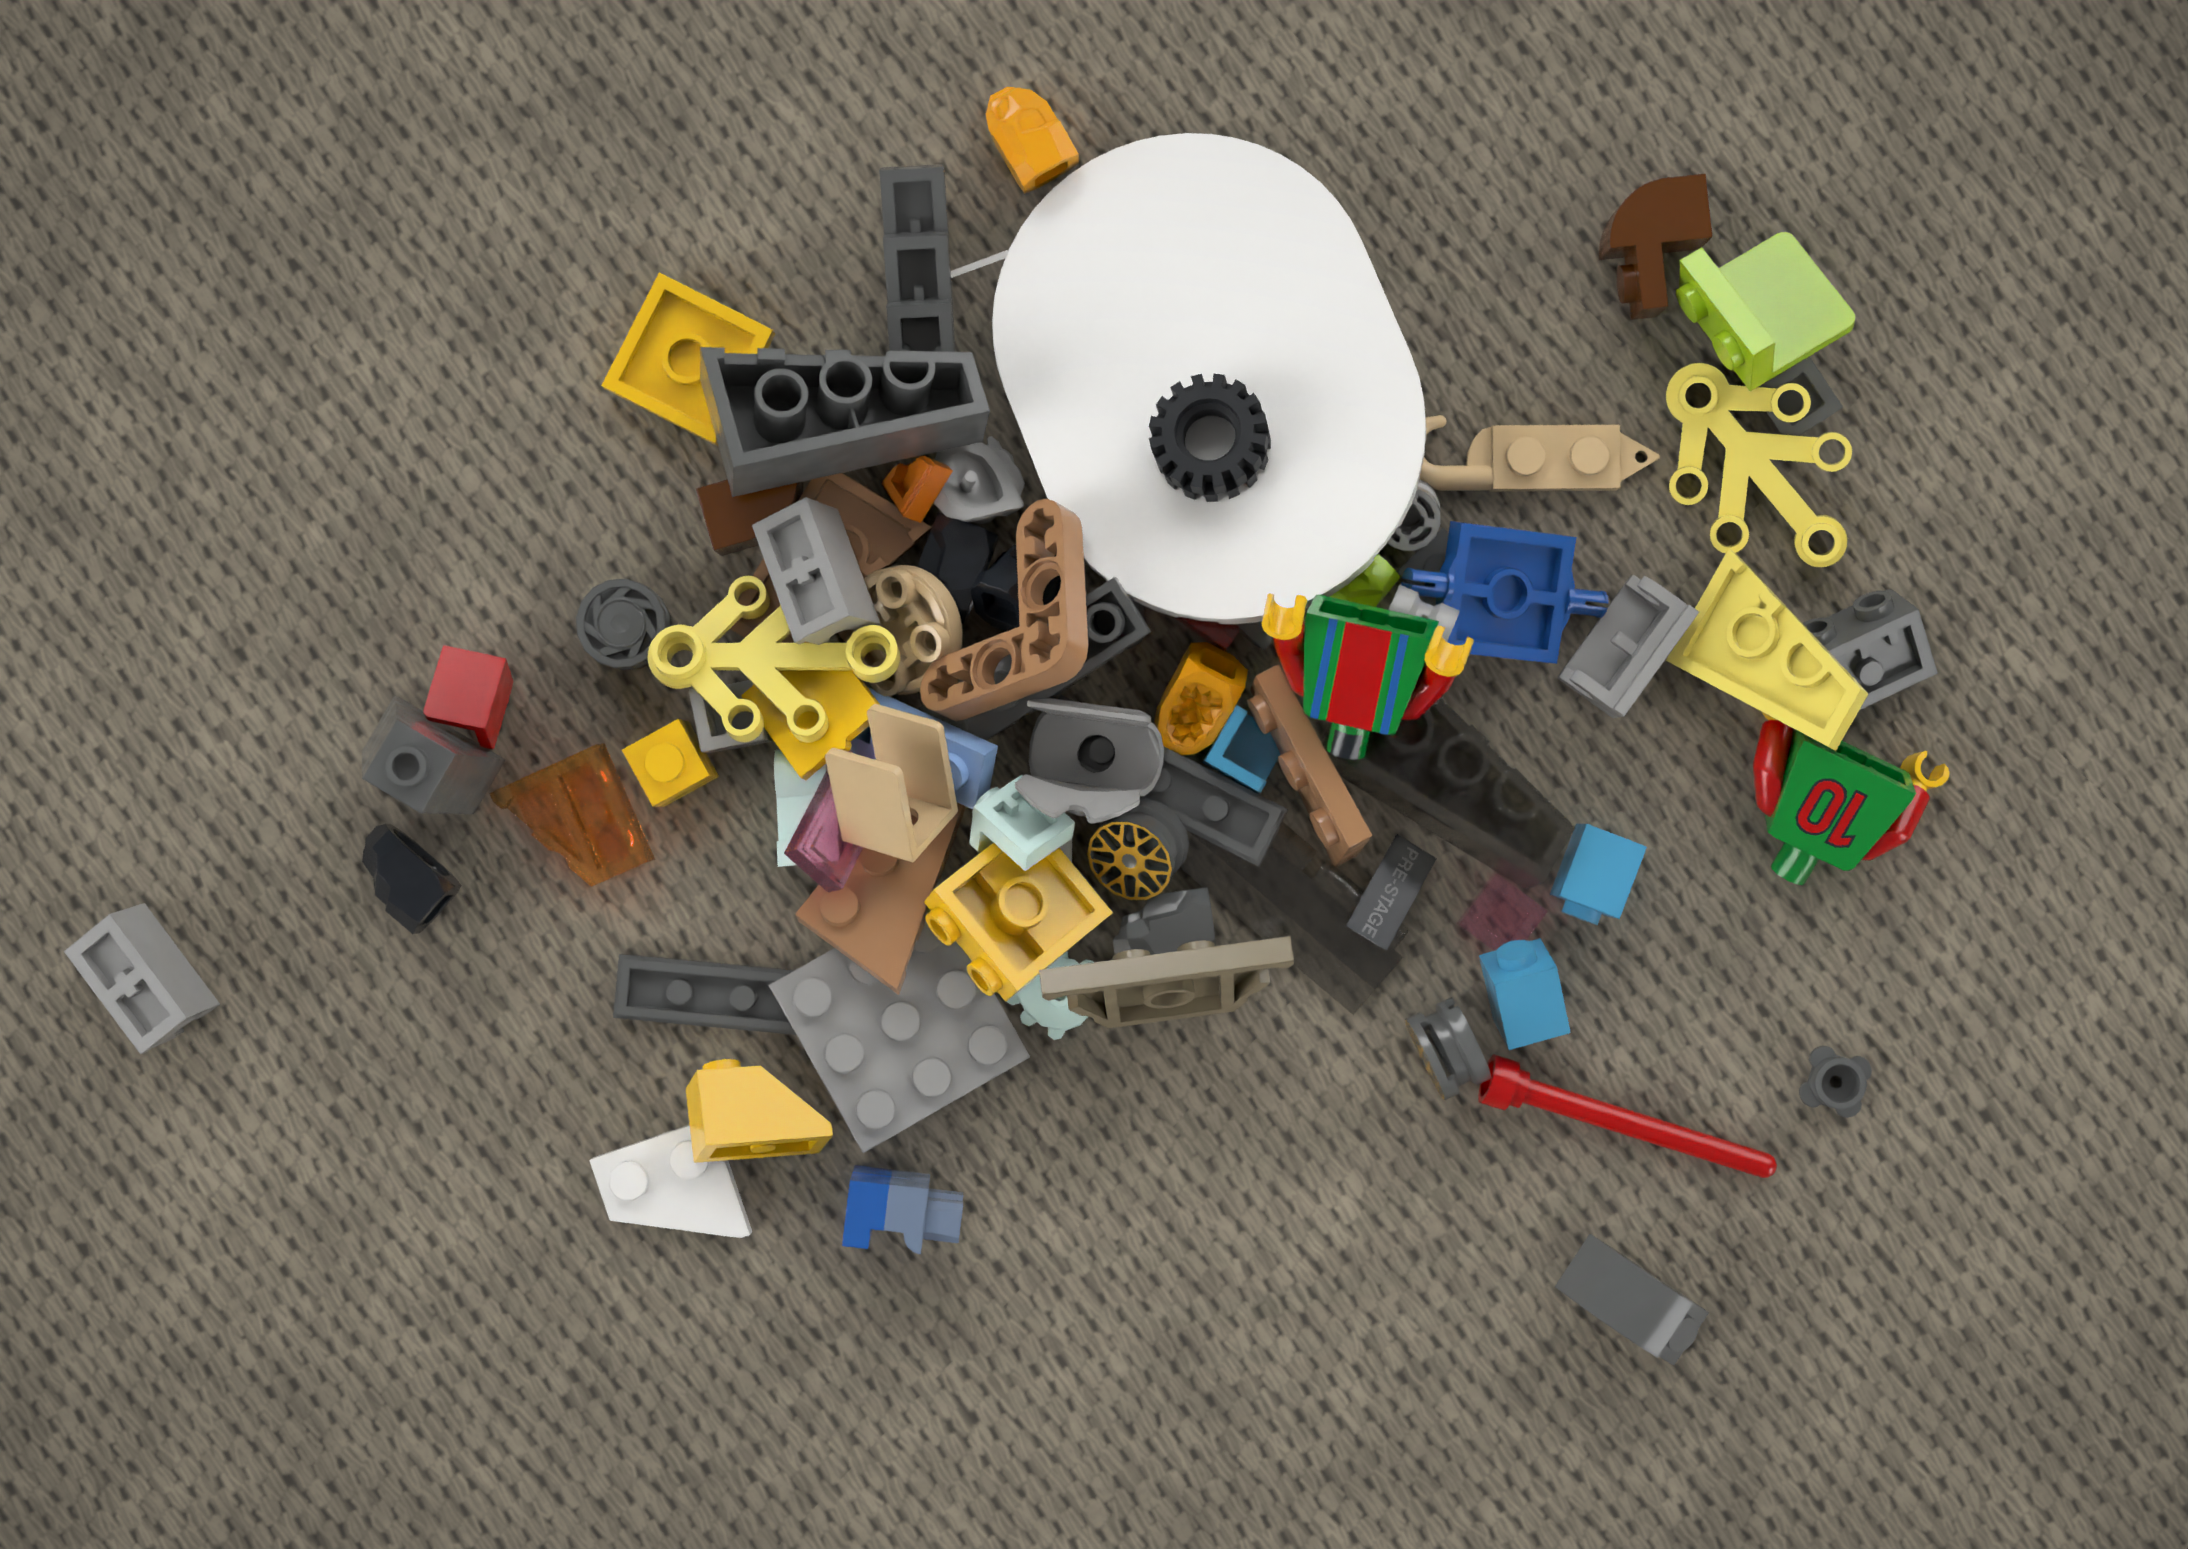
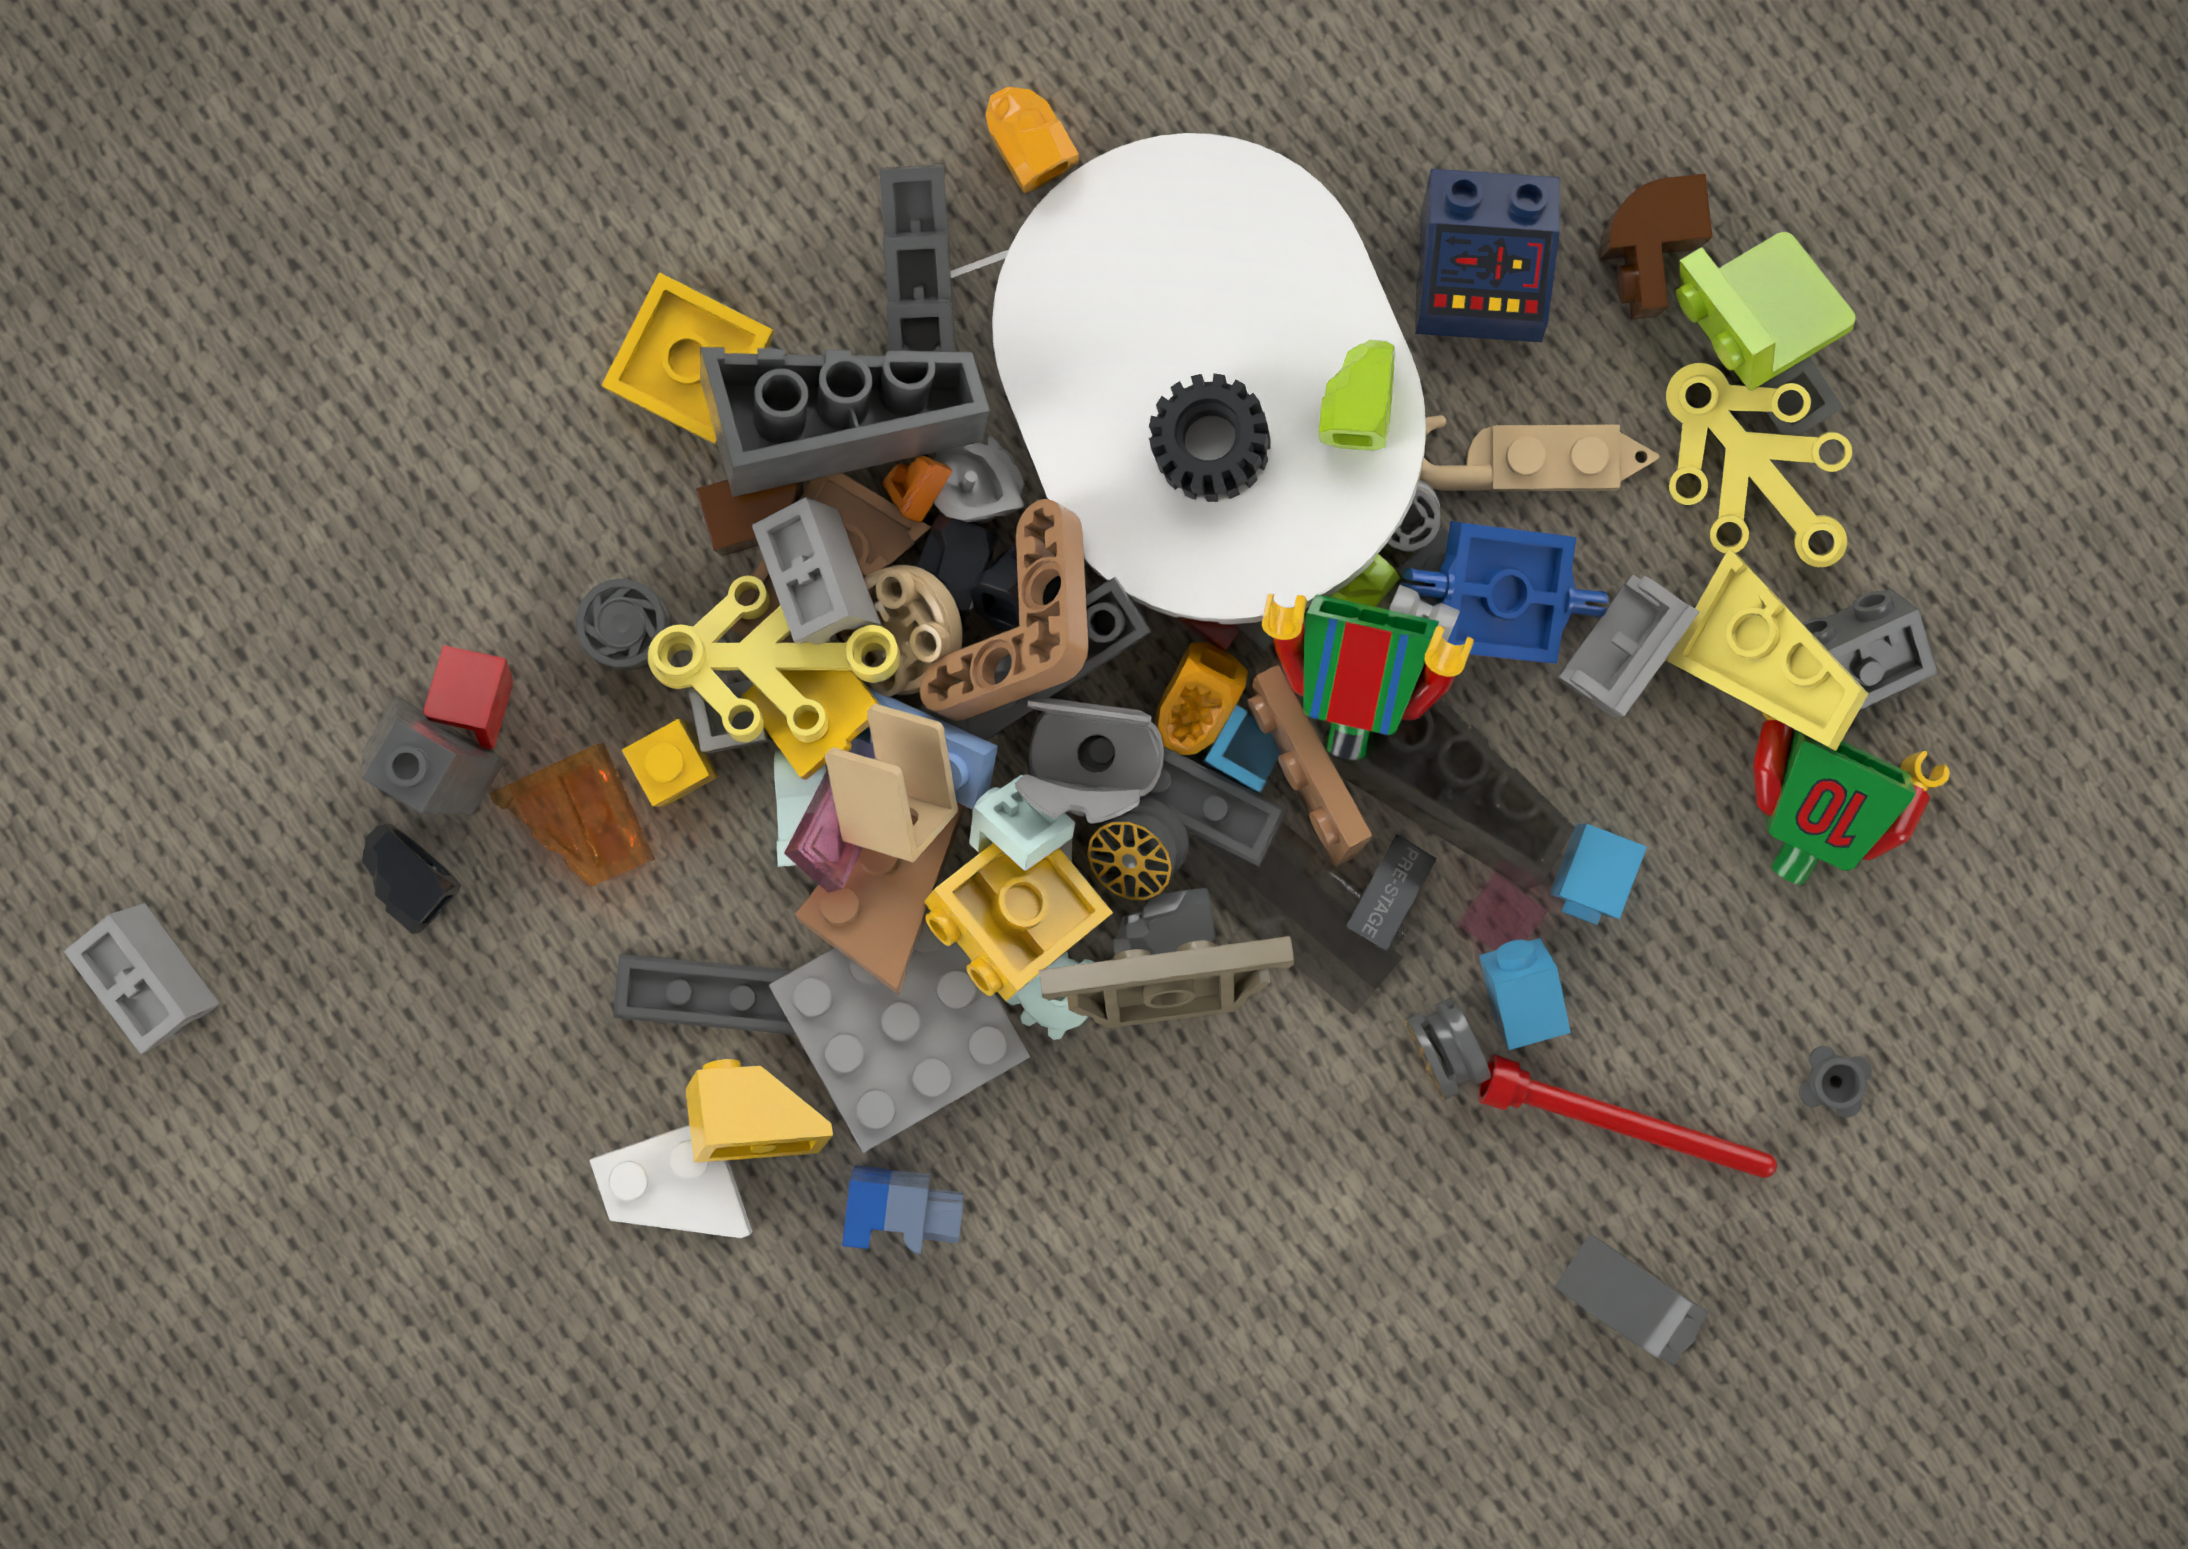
(1360, 399): none -> lime rock
(1487, 255): none -> dark blue piece

